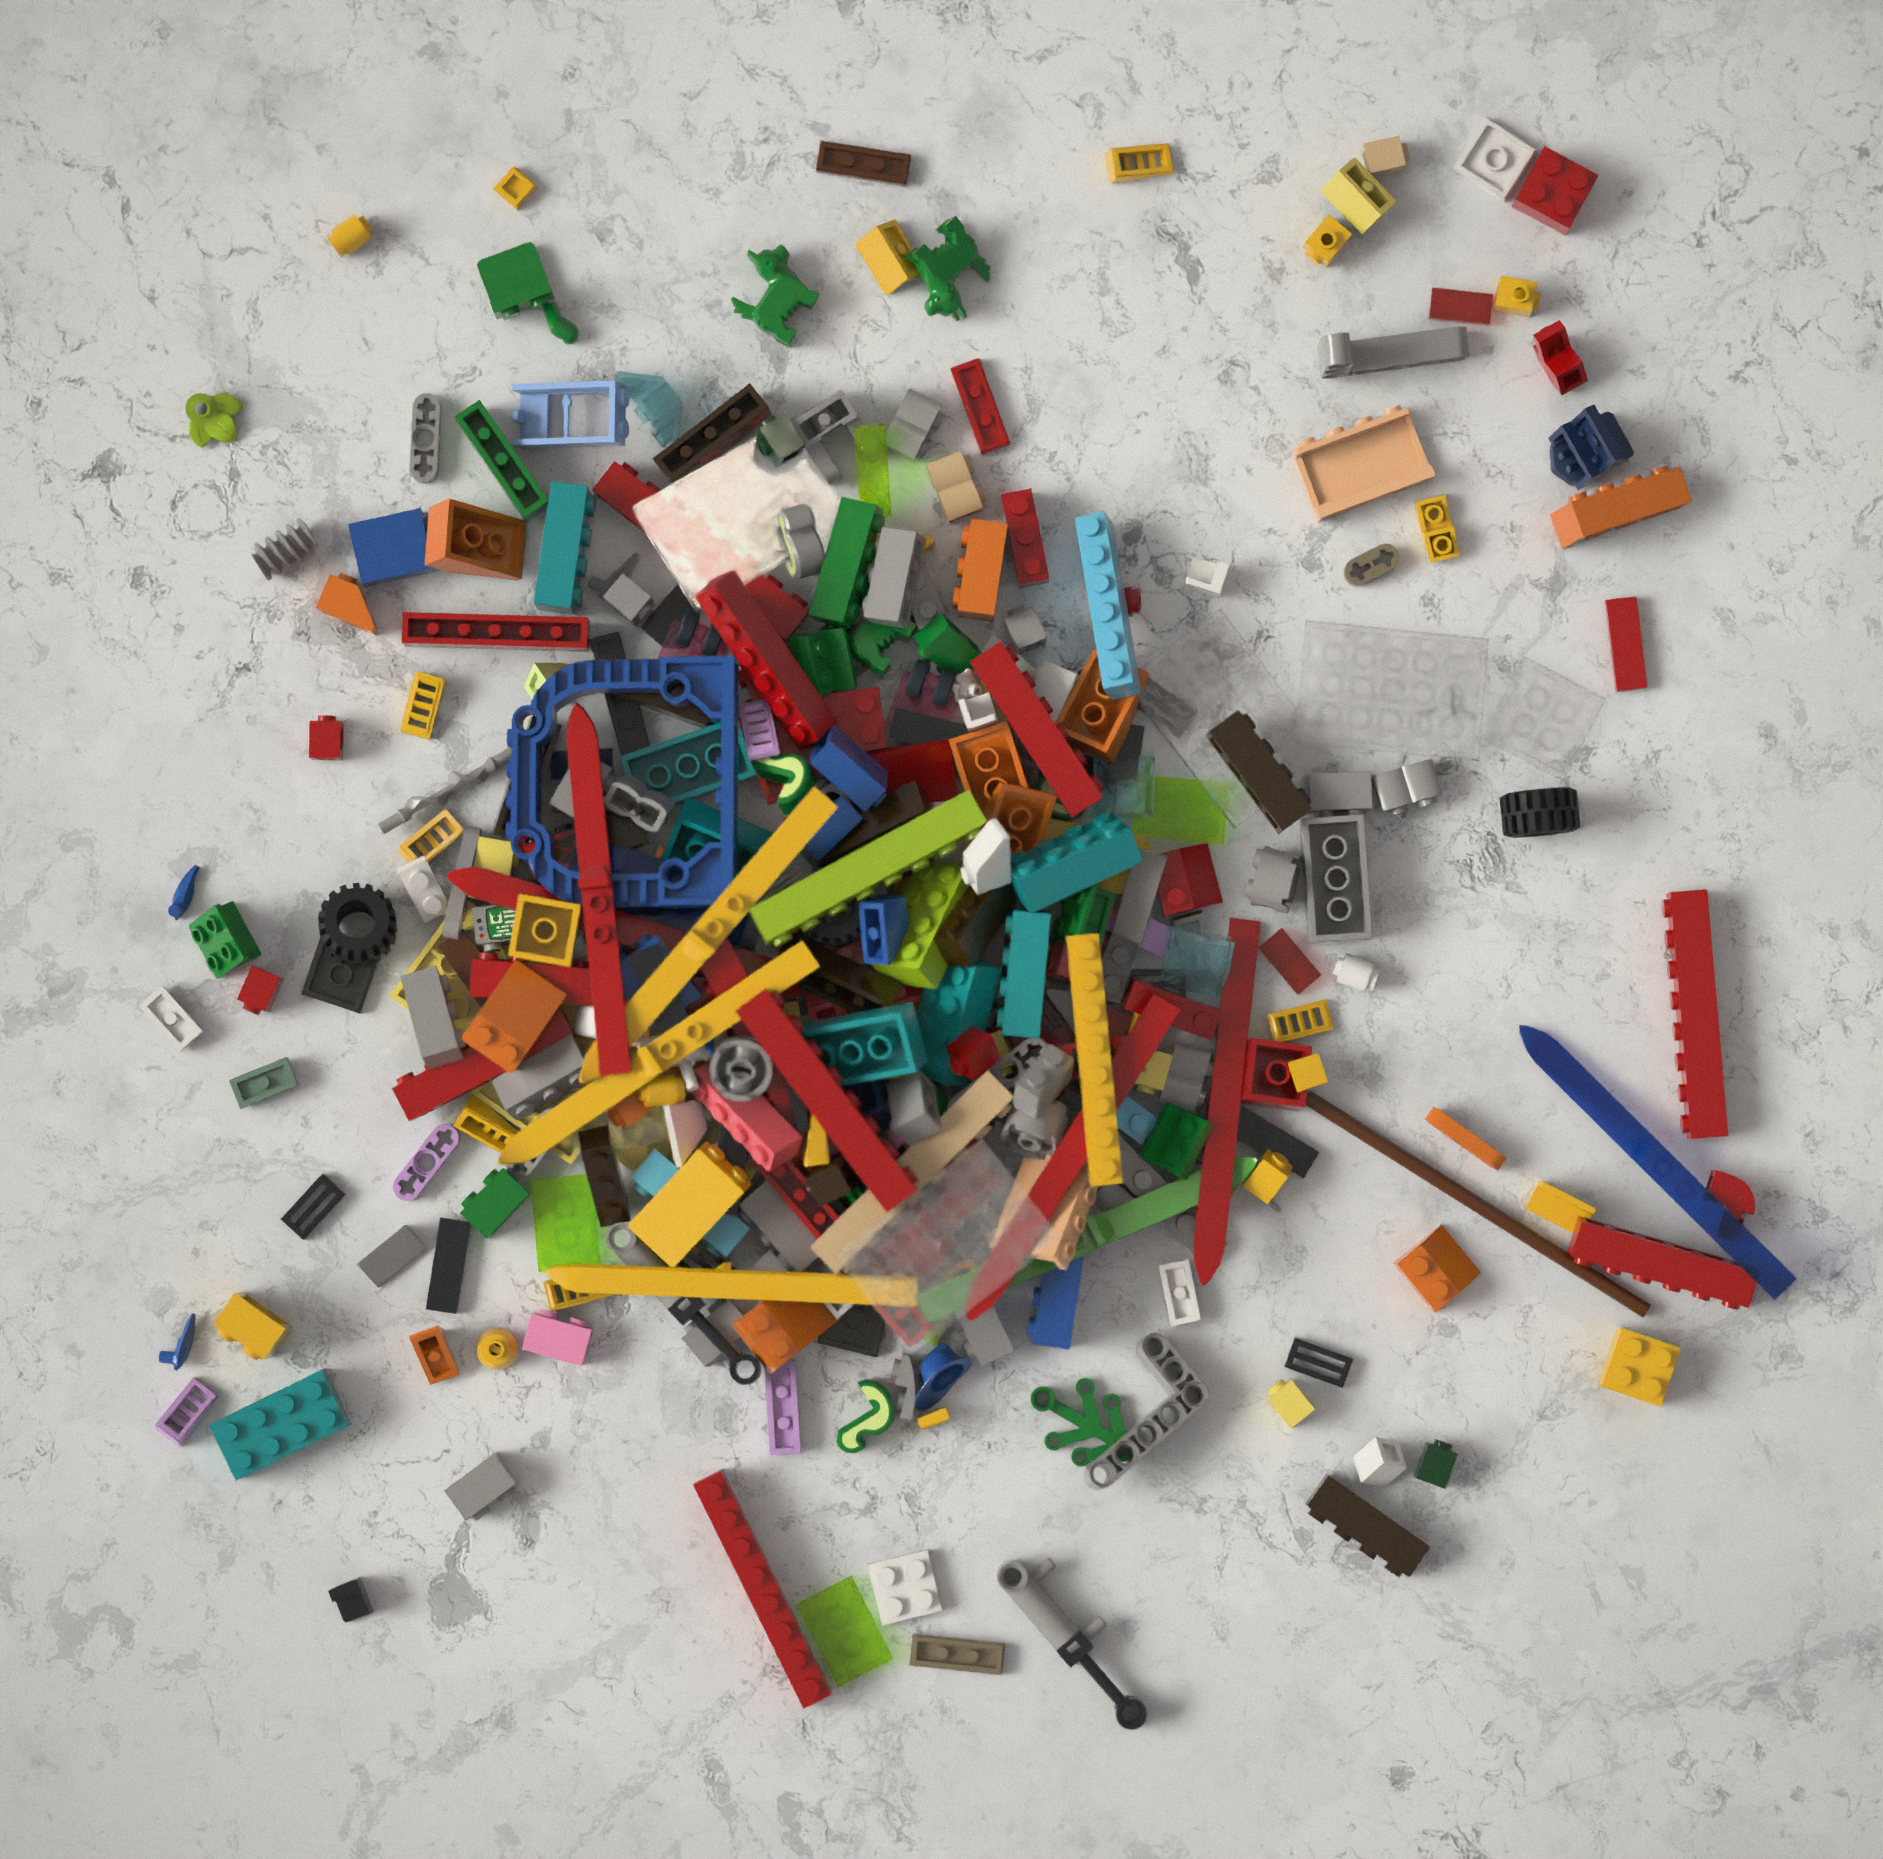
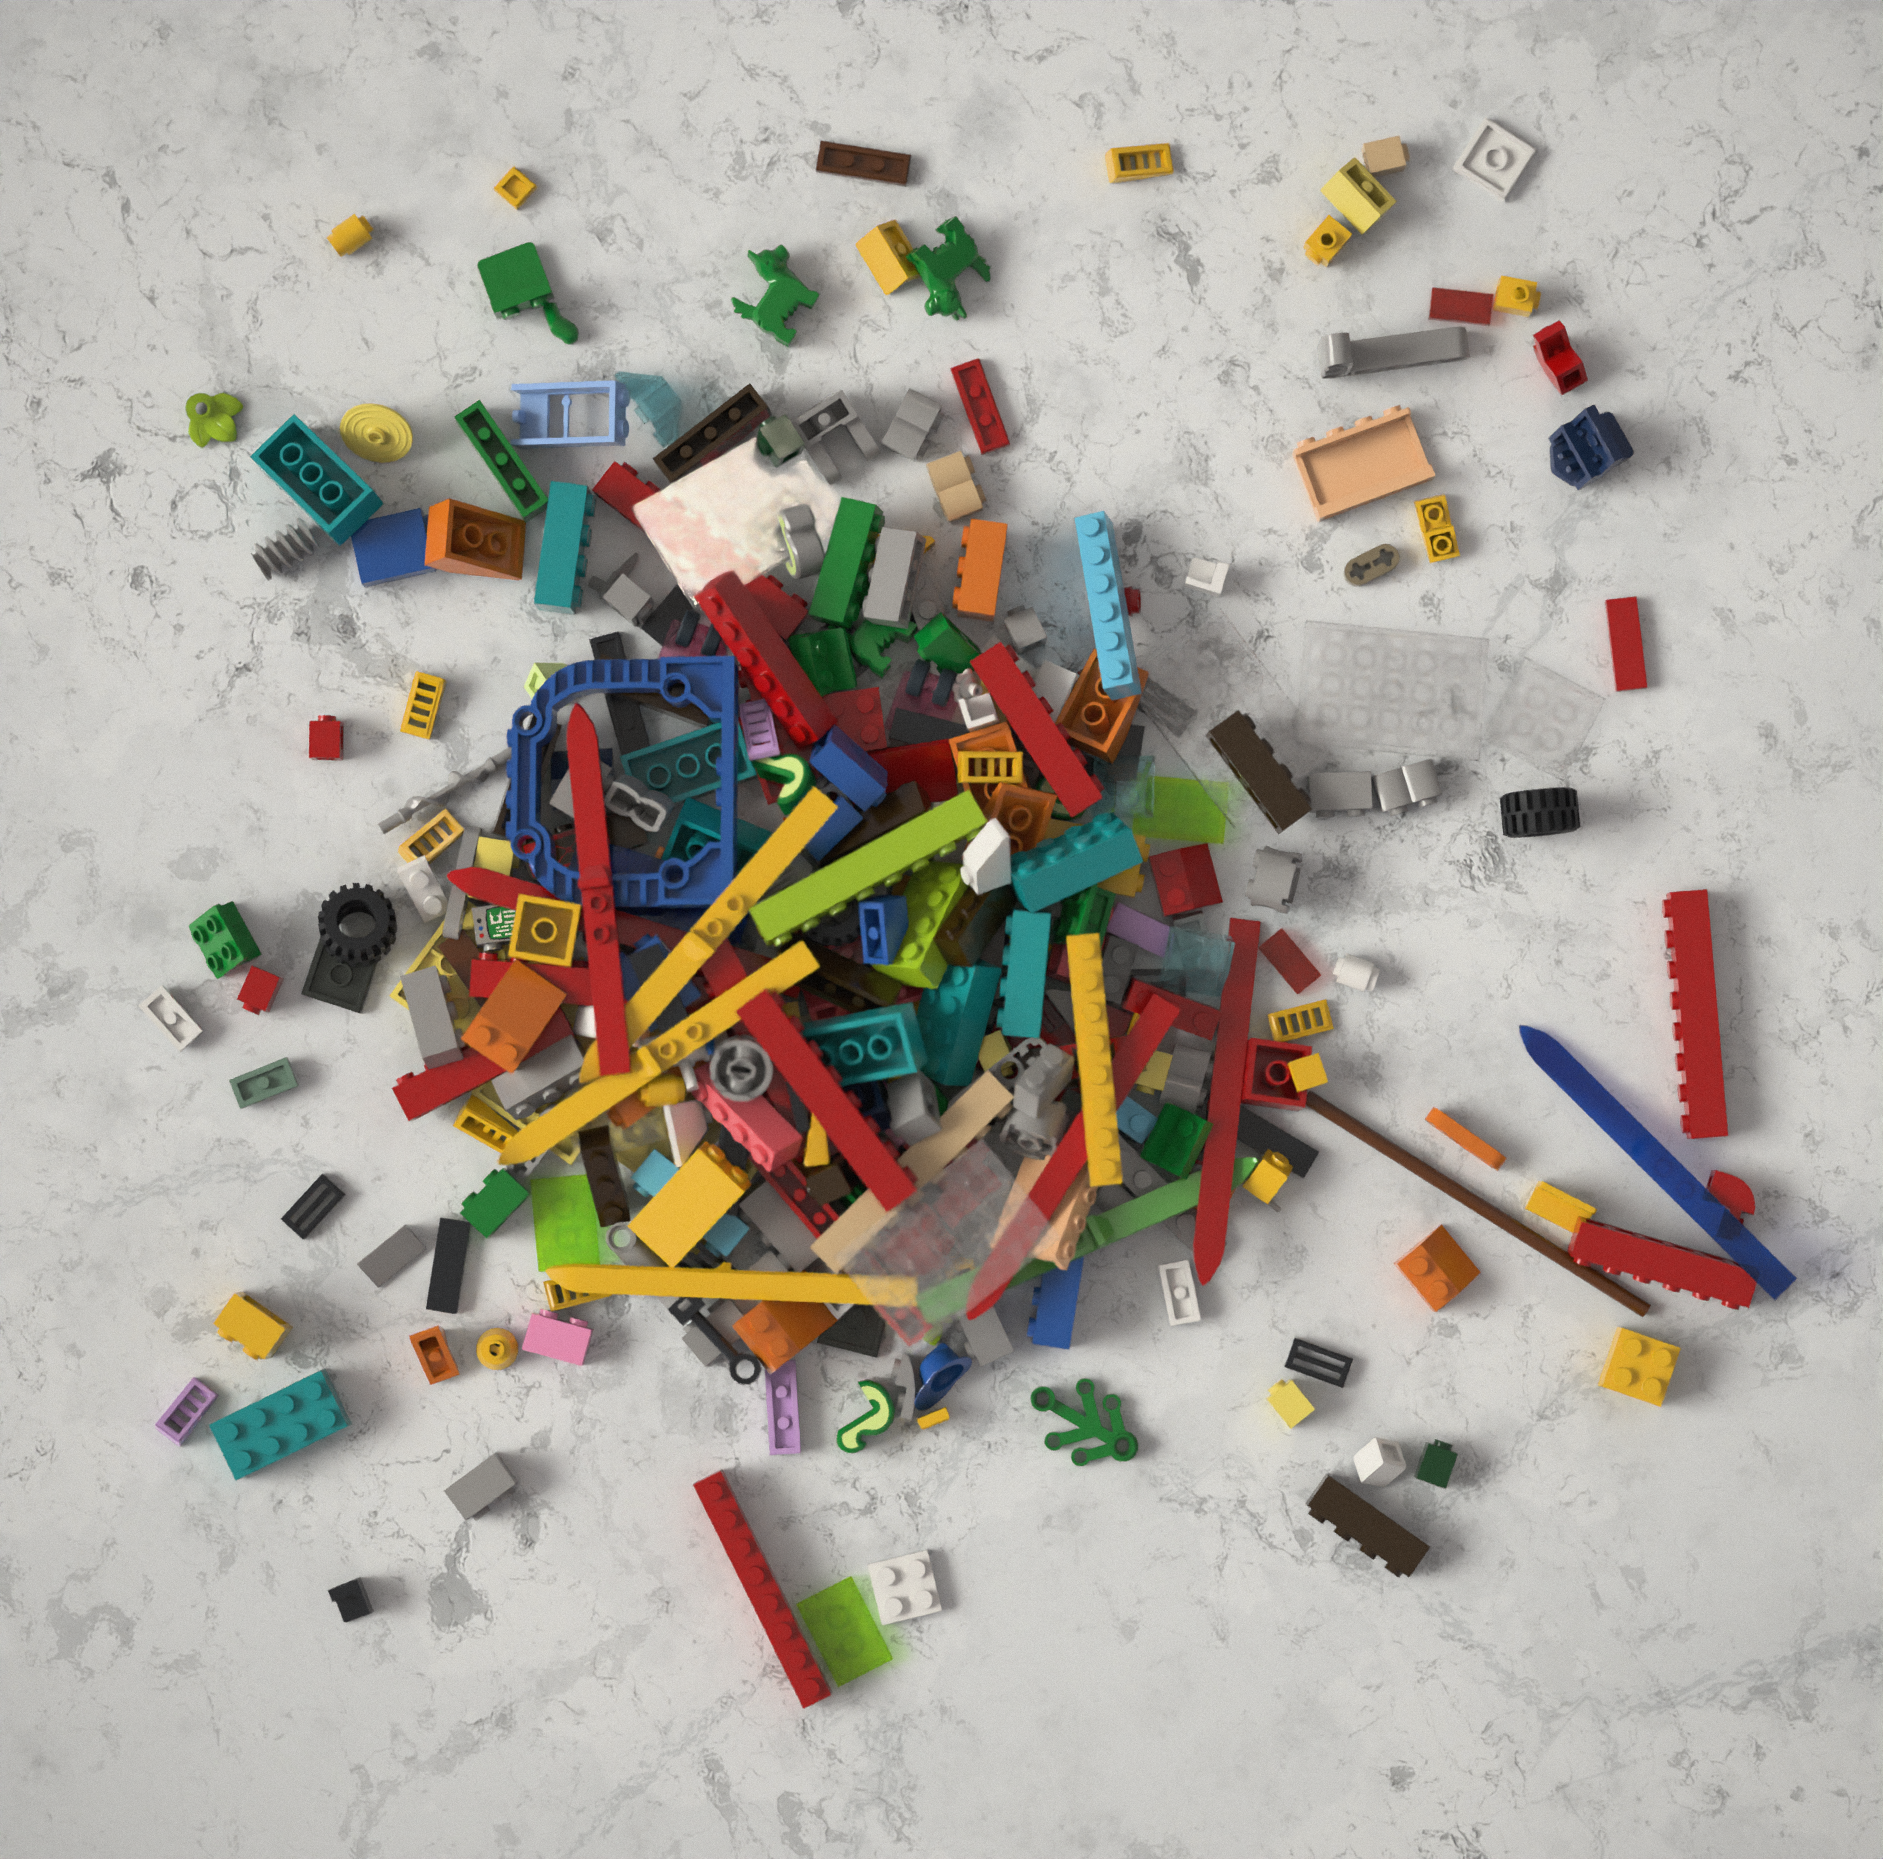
(183, 894): blue bar -> none
(183, 1346): blue bar -> none
(317, 480): none -> teal brick
(346, 602): orange slope -> none
(376, 433): none -> light yellow shield
(434, 415): light grey beam -> none
(434, 1139): lavender beam -> none
(495, 631): red brick -> none
(872, 465): clear neon green plate -> none
(957, 1654): dark tan tile -> none
(963, 767): none -> yellow slope
(973, 1053): red brick -> none
(1025, 538): red brick -> none
(1063, 1634): light grey piece -> none
(1139, 897): light grey tile -> none
(1154, 1420): light grey beam -> none
(1336, 879): light grey brick -> none
(1555, 190): red brick -> none
(1620, 505): orange wedge -> none

